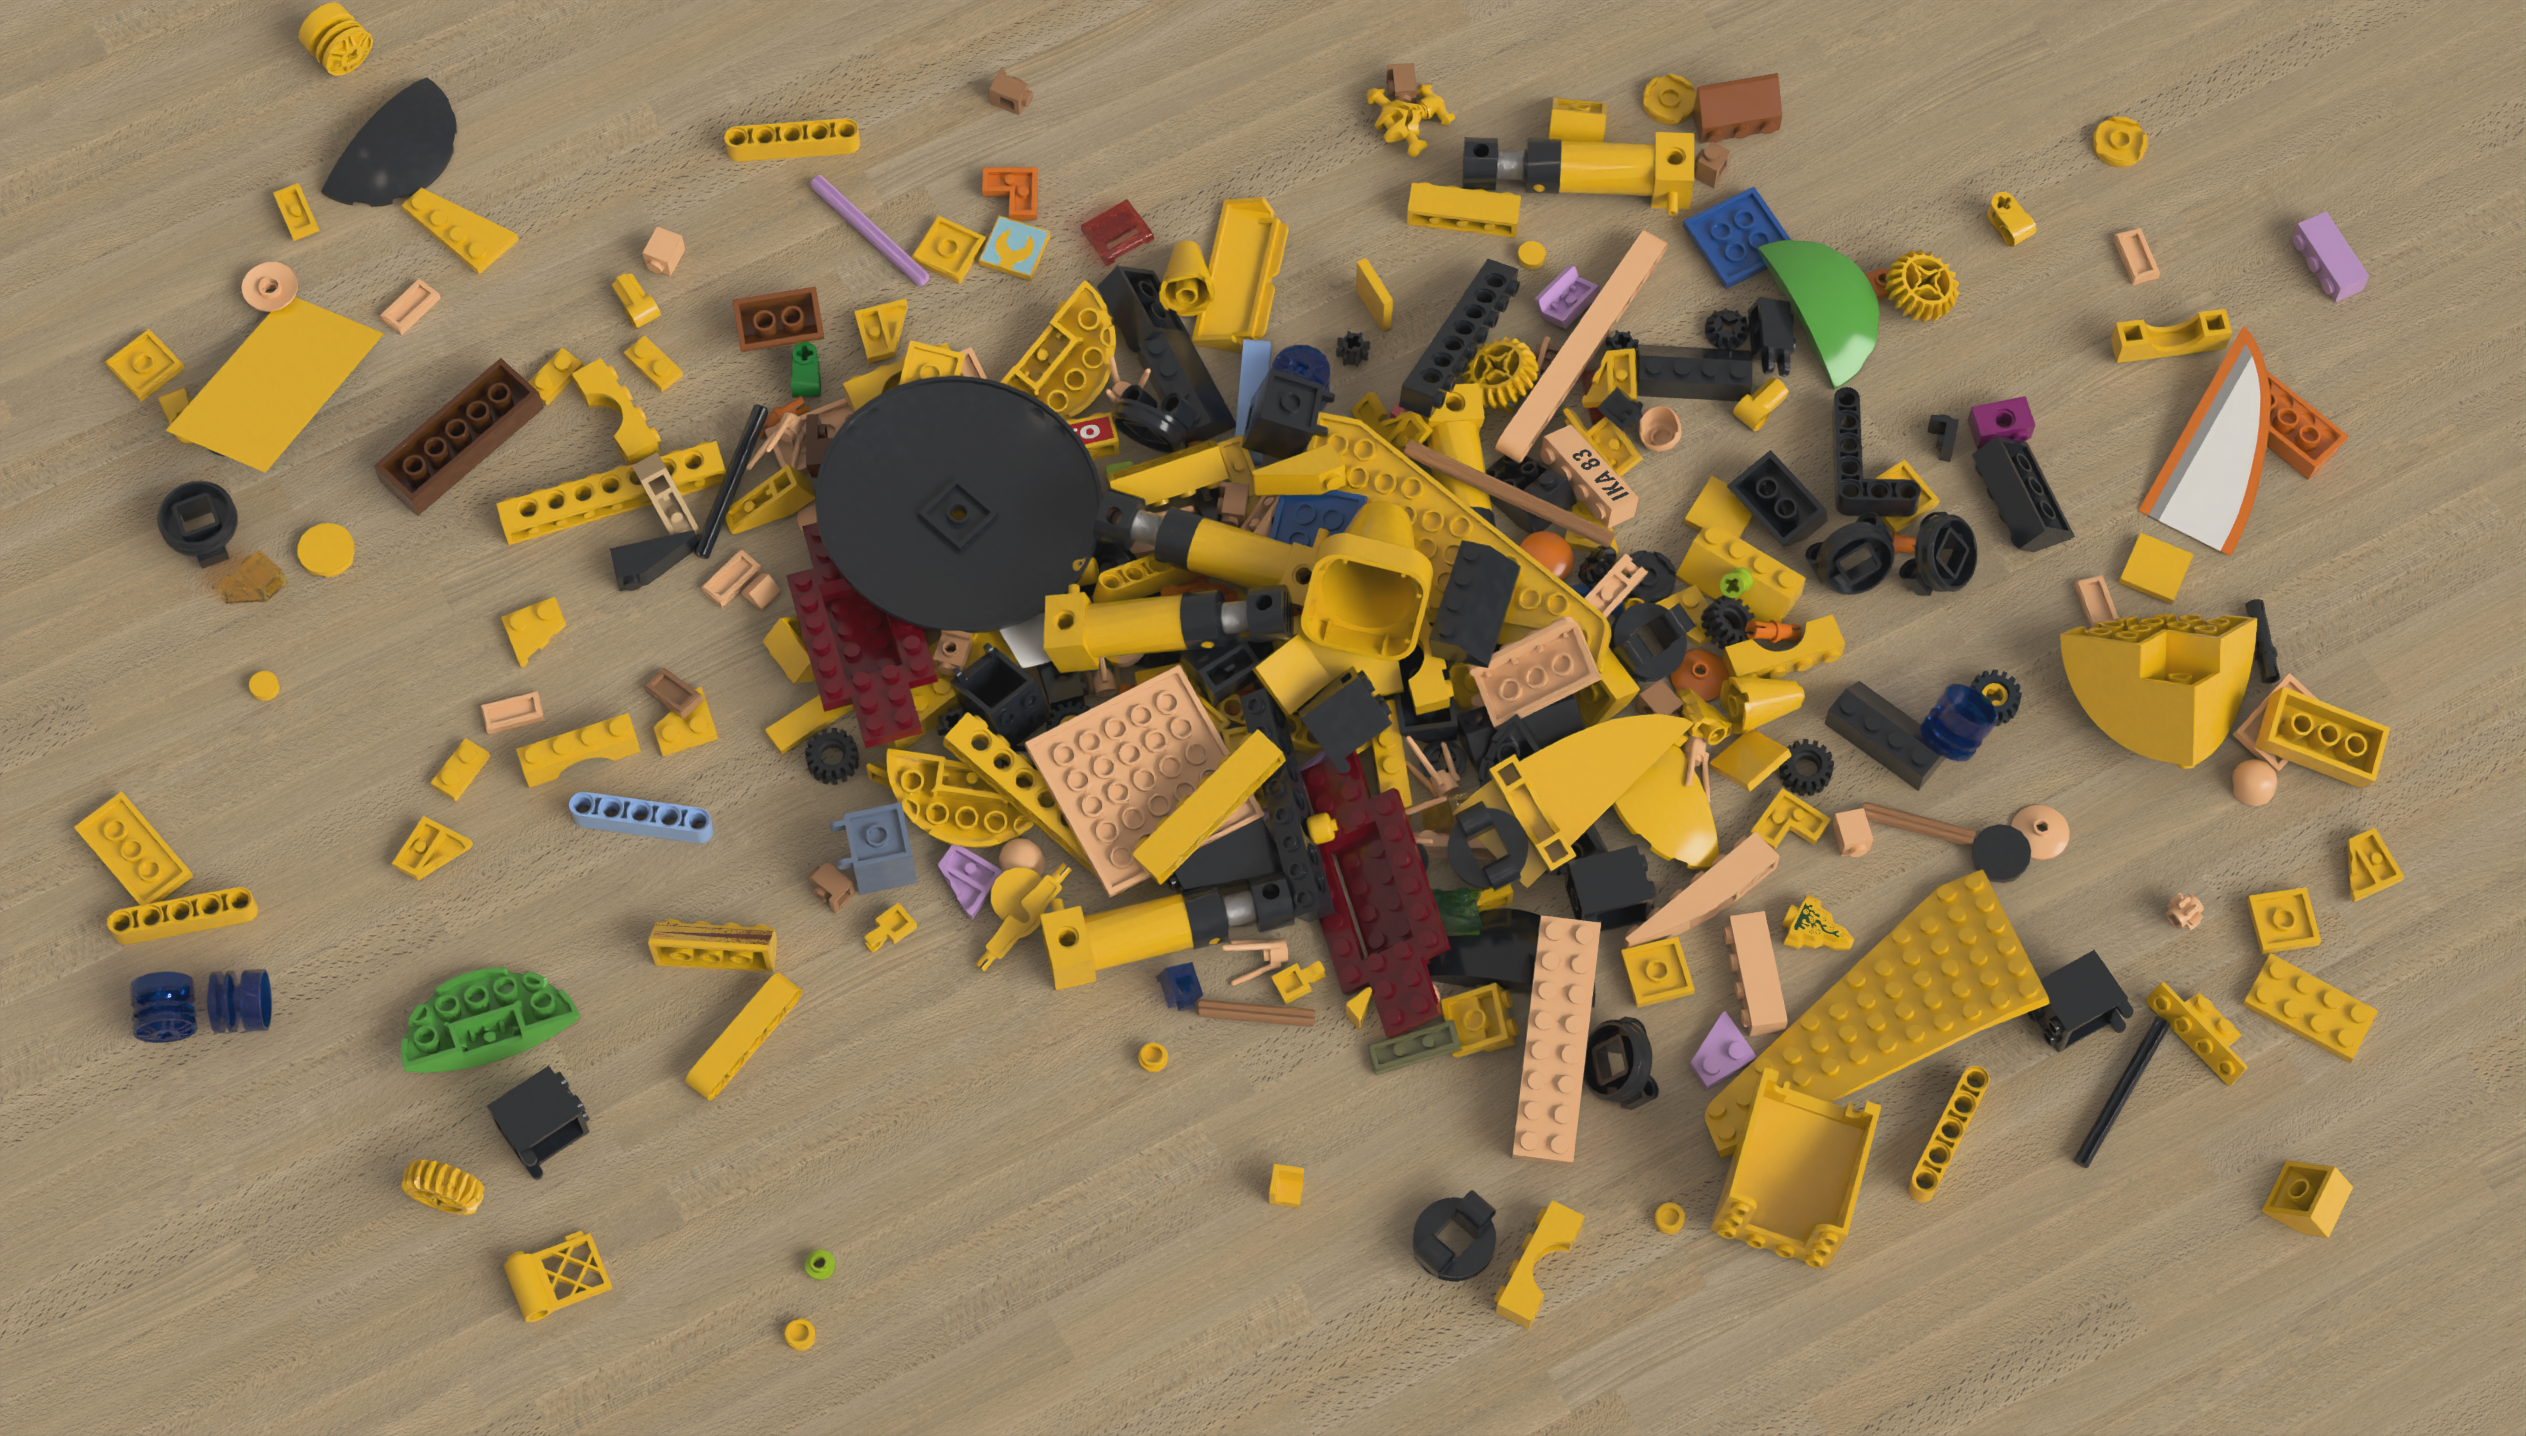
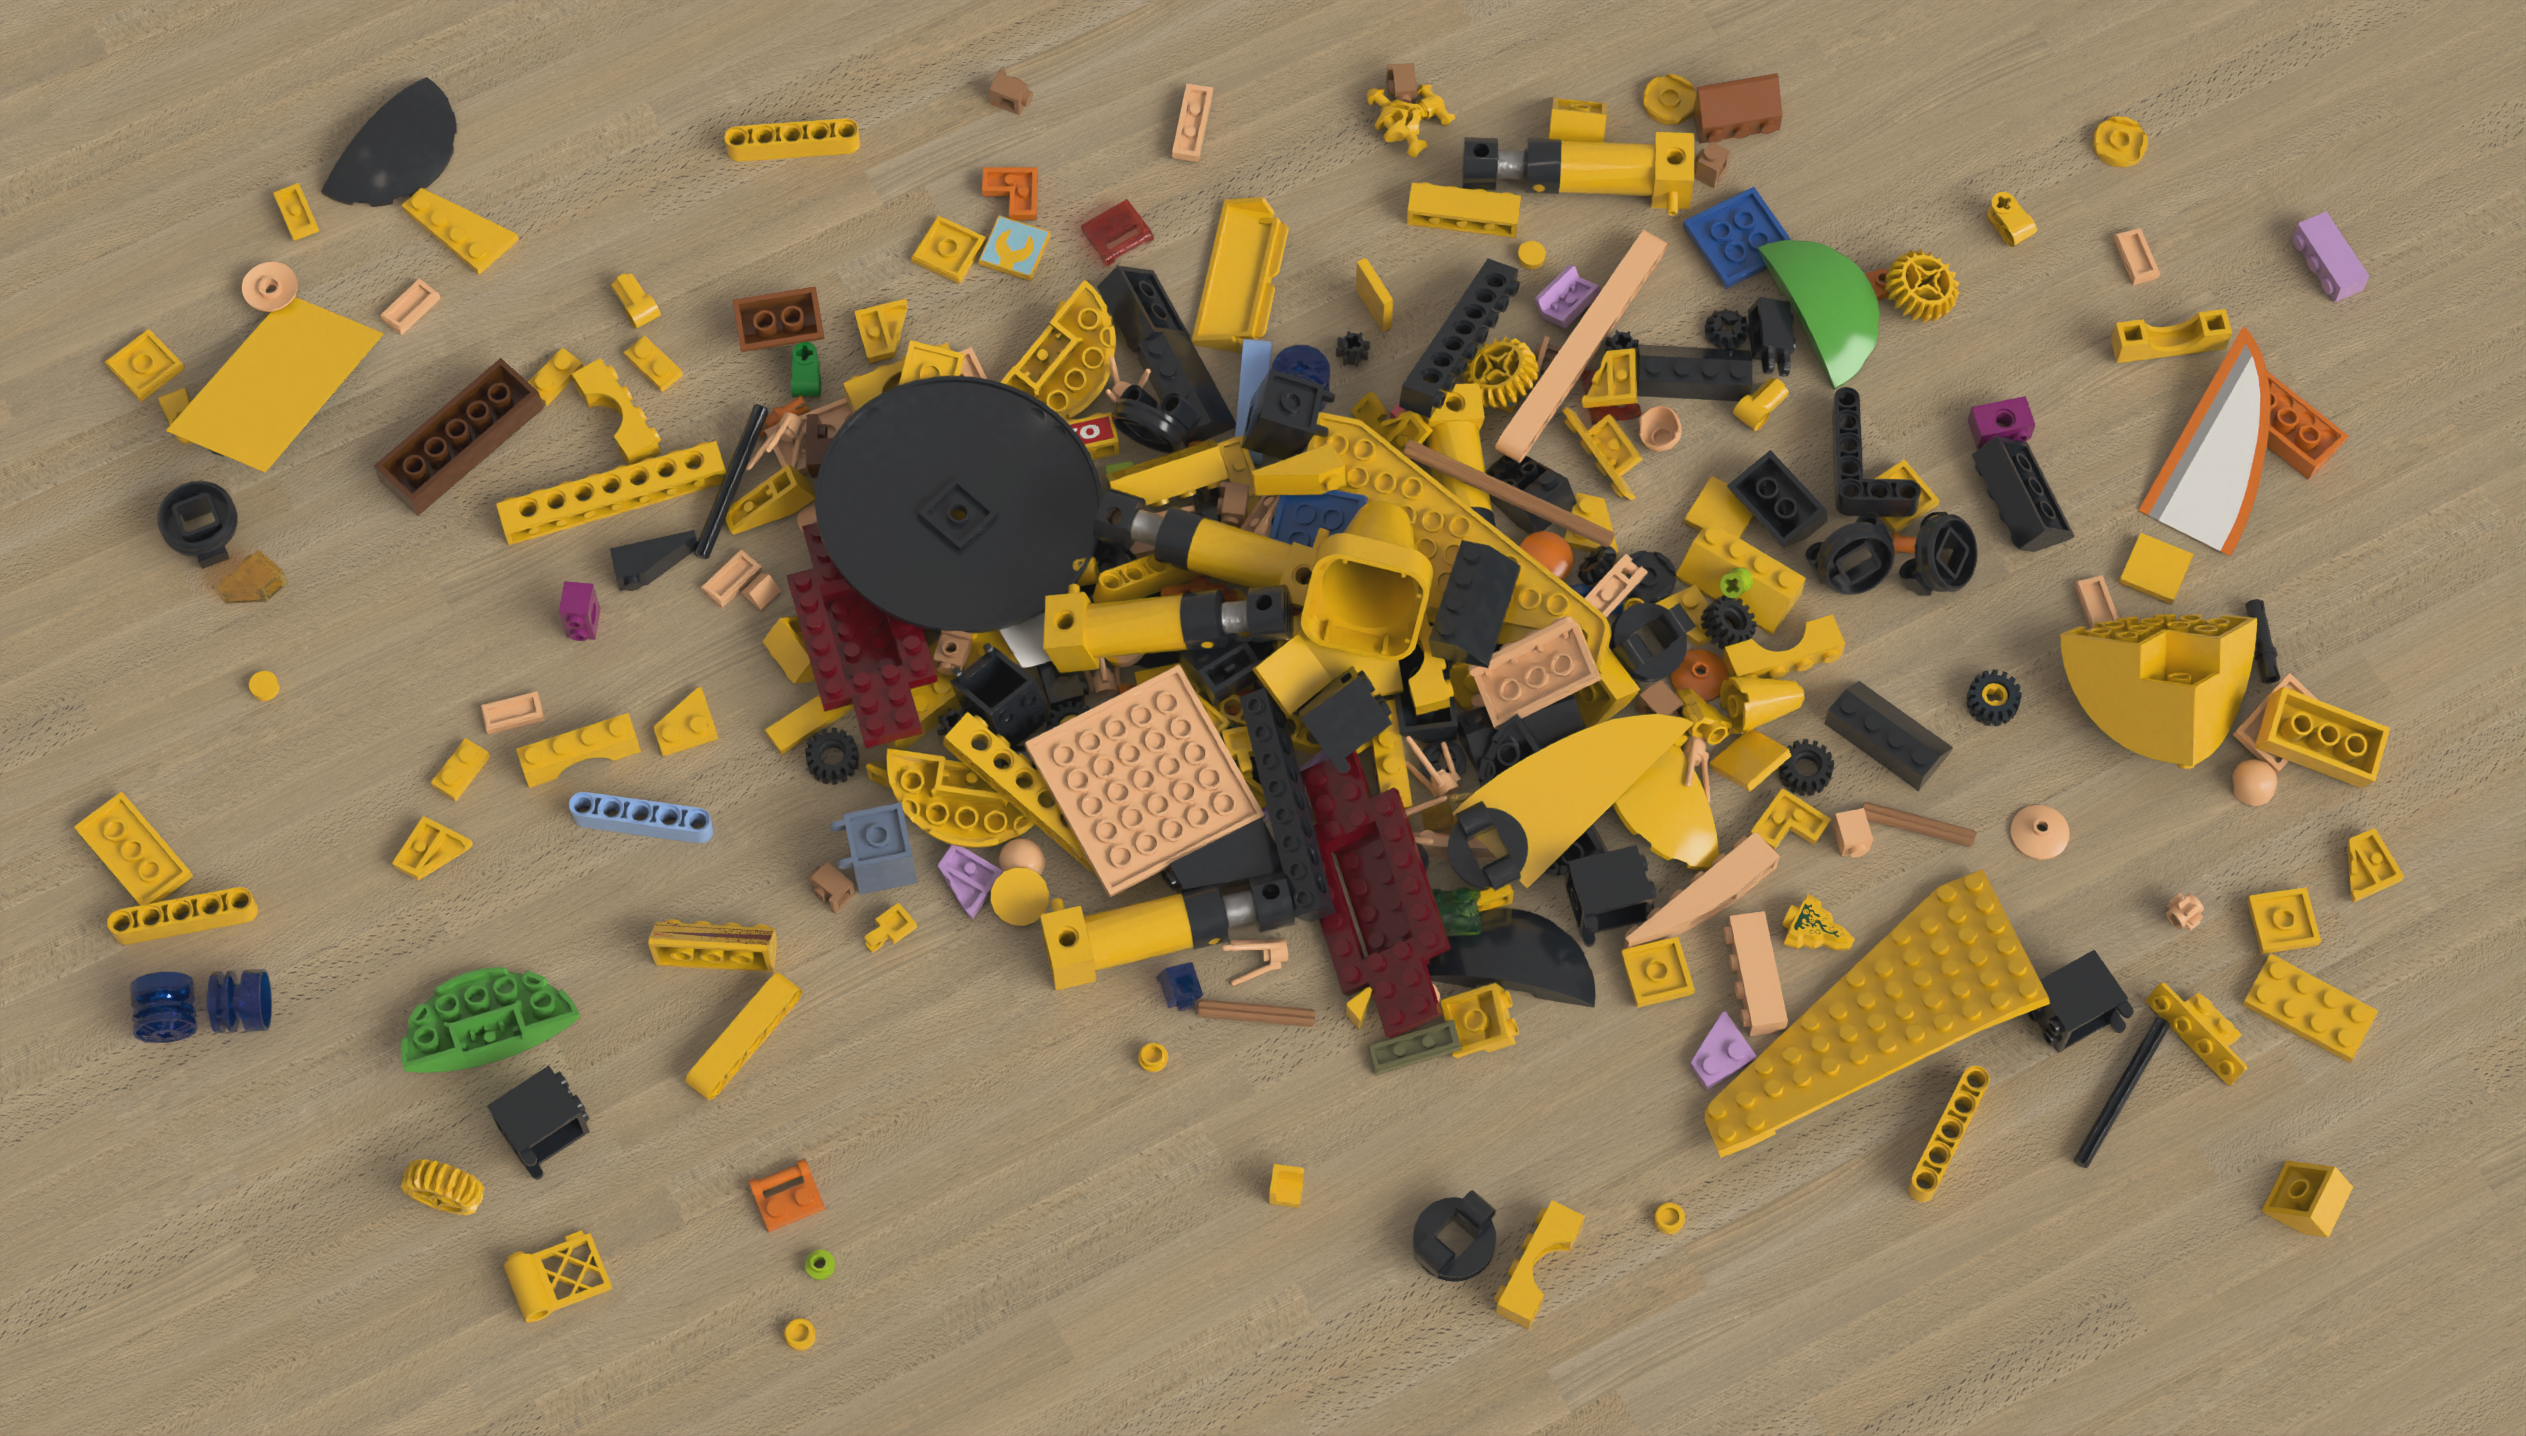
(326, 550): yellow tile -> none
(335, 38): yellow wheel -> none
(533, 627): yellow wing -> none
(579, 610): none -> magenta brick
(663, 251): light nougat brick -> none
(665, 495): tan slope -> none
(673, 693): medium nougat tile -> none
(789, 1204): none -> orange plate
(869, 230): lavender axle -> none
(1034, 905): yellow piece -> none
(1186, 281): yellow cone -> none
(1192, 122): none -> light nougat plate
(1208, 806): yellow brick -> none
(1294, 982): yellow plate -> none
(1321, 828): yellow piece -> none
(1531, 814): yellow arch -> none
(1556, 1040): light nougat brick -> none
(1589, 476): light nougat brick -> none
(1621, 409): black bracket -> none
(1634, 1084): black piece -> none
(1773, 631): orange pin -> none
(1795, 1173): yellow windscreen -> none
(1946, 430): black bracket -> none
(1959, 722): clear blue wheel -> none
(2001, 853): black tile -> none

